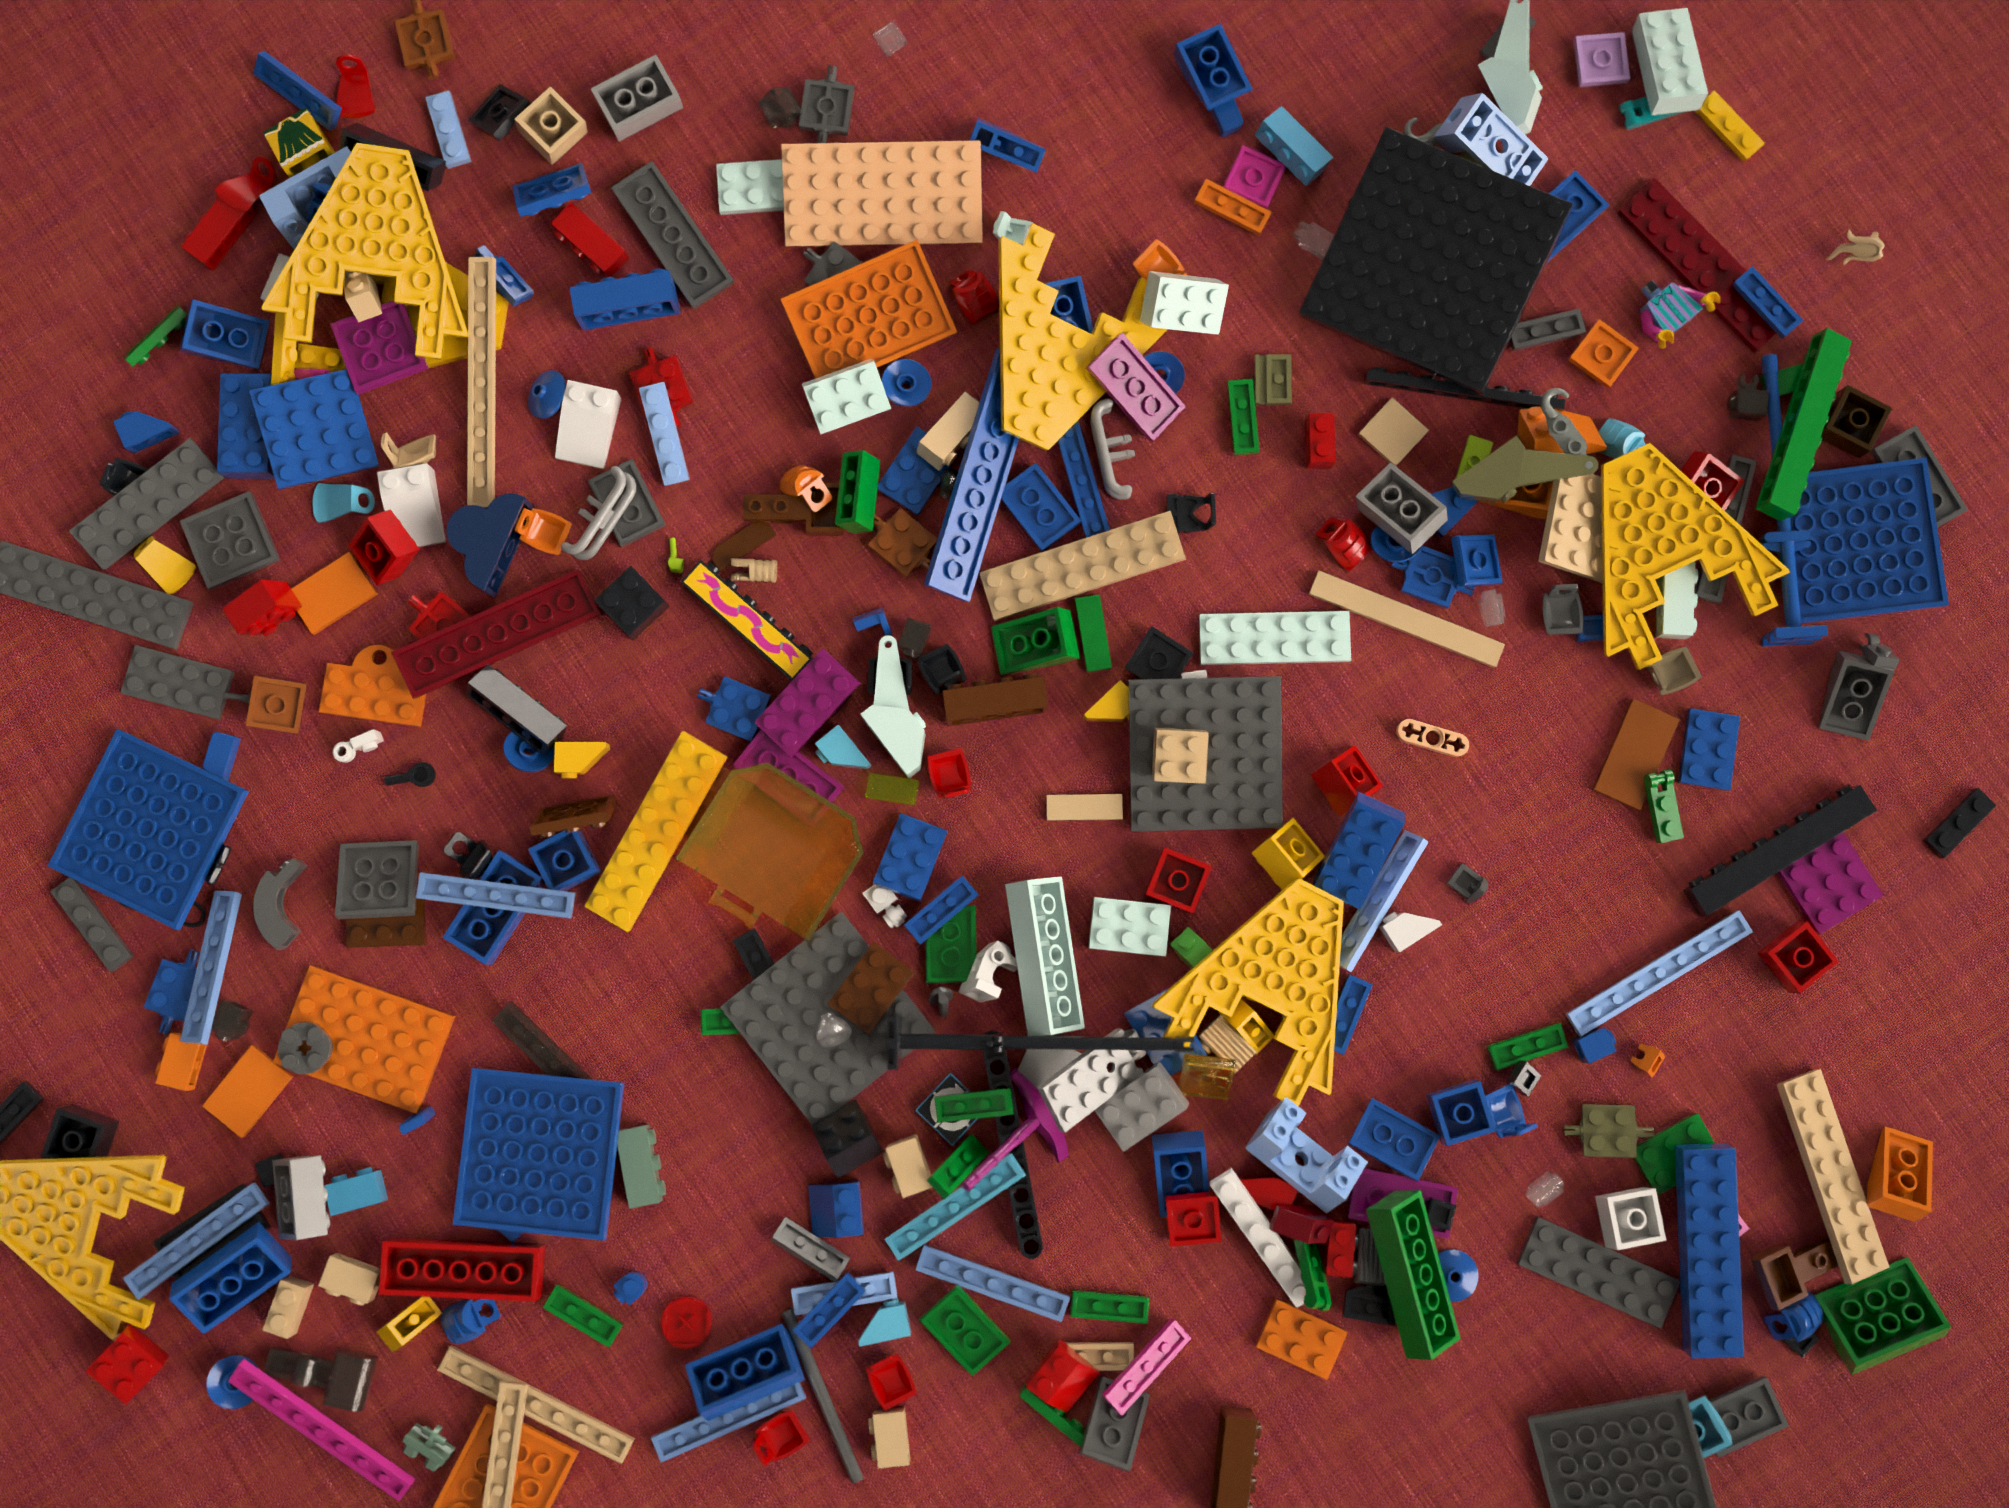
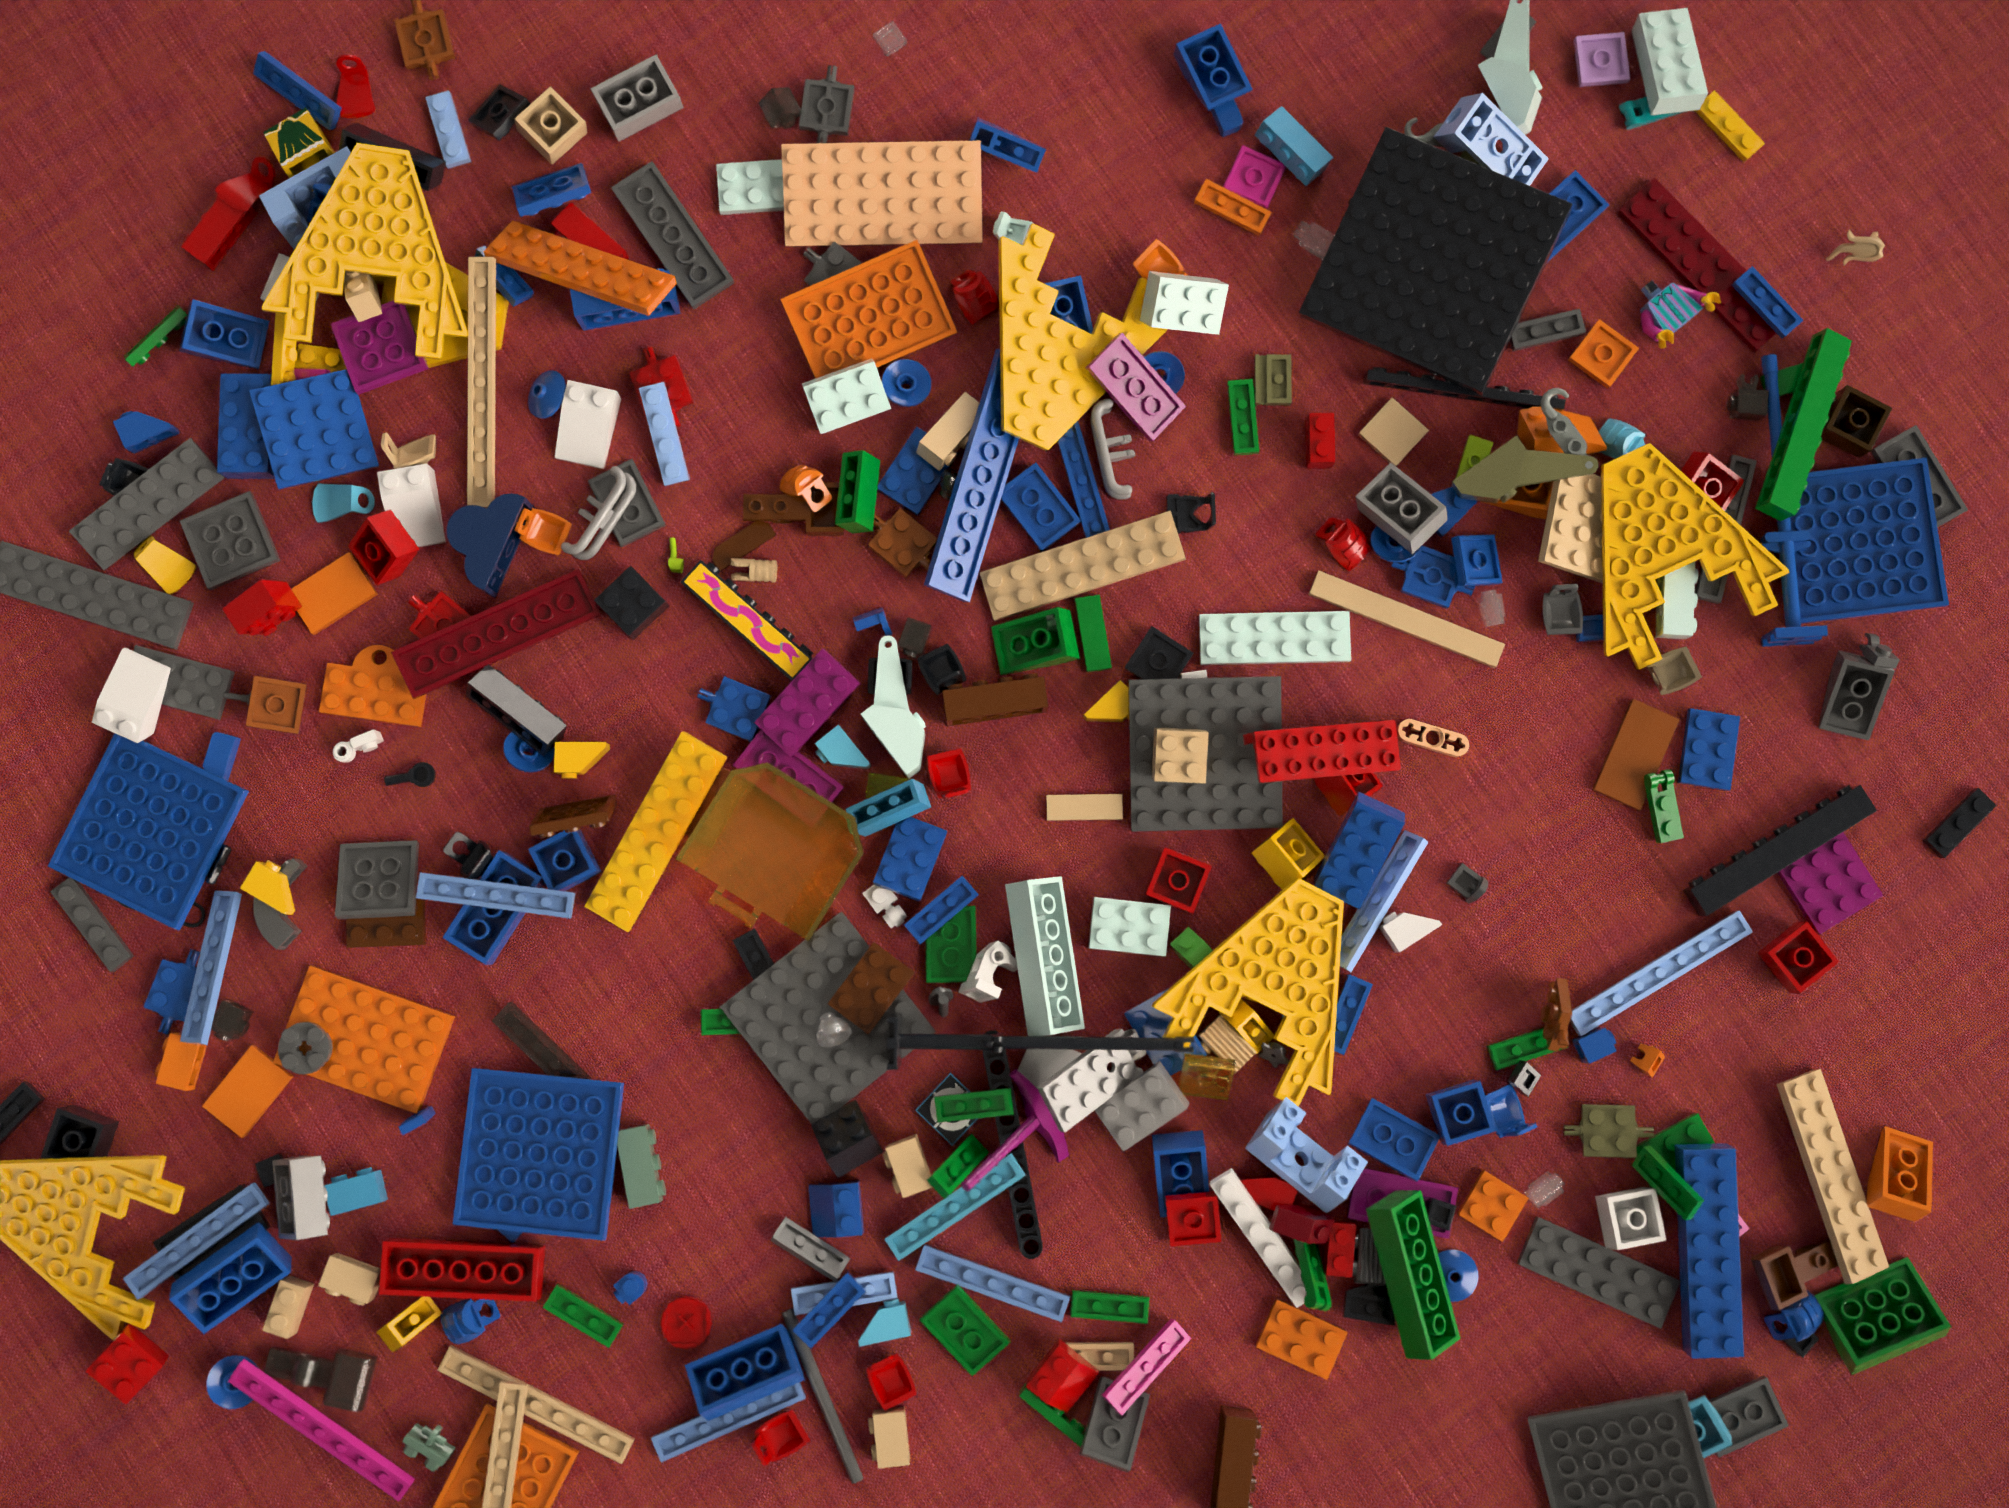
(132, 696): none -> white slope
(269, 886): none -> yellow slope
(581, 267): none -> orange plate
(890, 807): none -> dark azure brick
(1274, 1053): none -> dark grey plate
(1325, 751): none -> red bracket
(1492, 1205): none -> orange plate
(1557, 1015): none -> dark orange plate
(1668, 1183): none -> green plate

